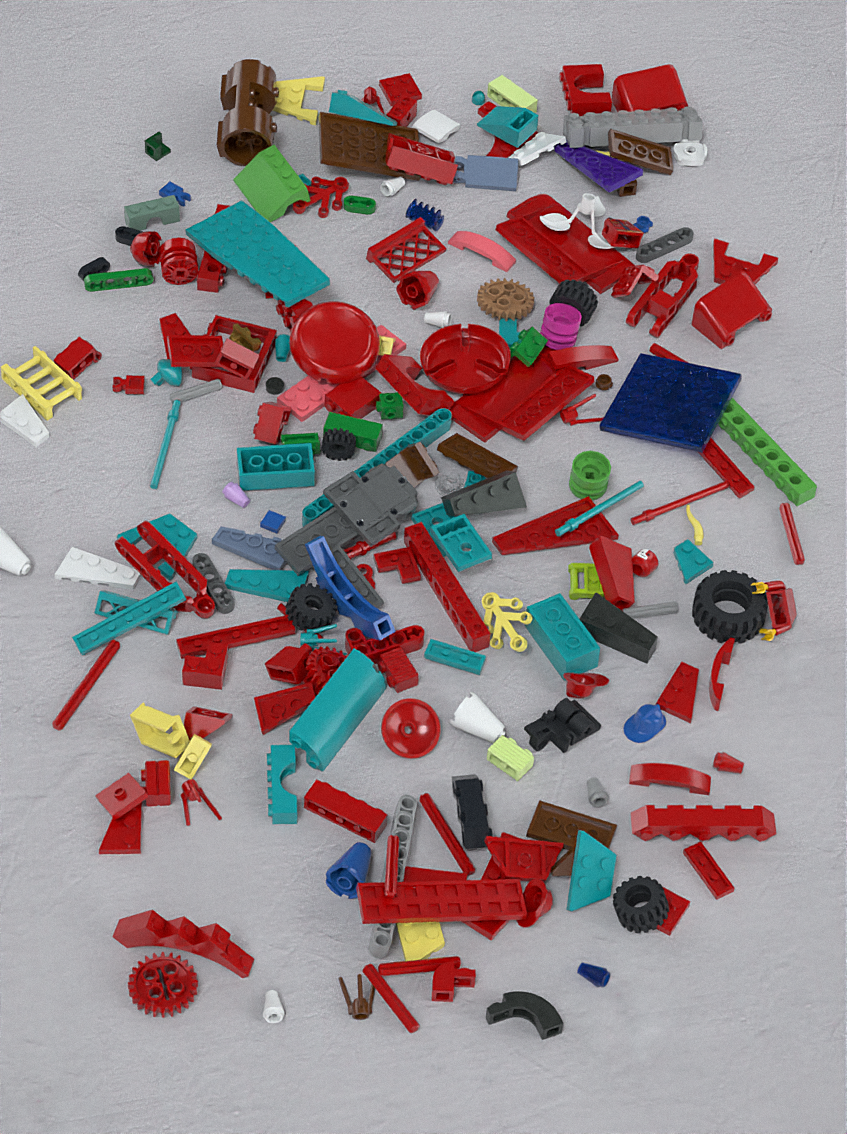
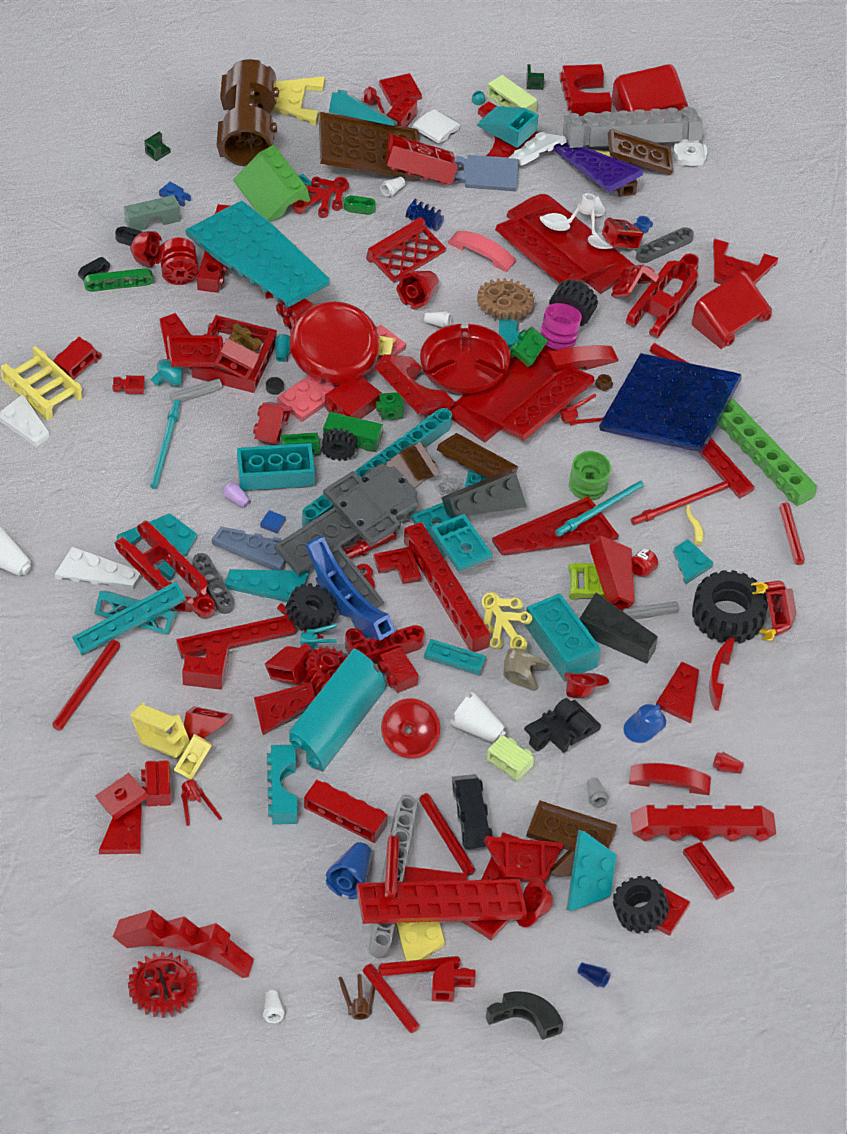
(522, 662): none -> dark tan helmet
(534, 81): none -> dark green panel

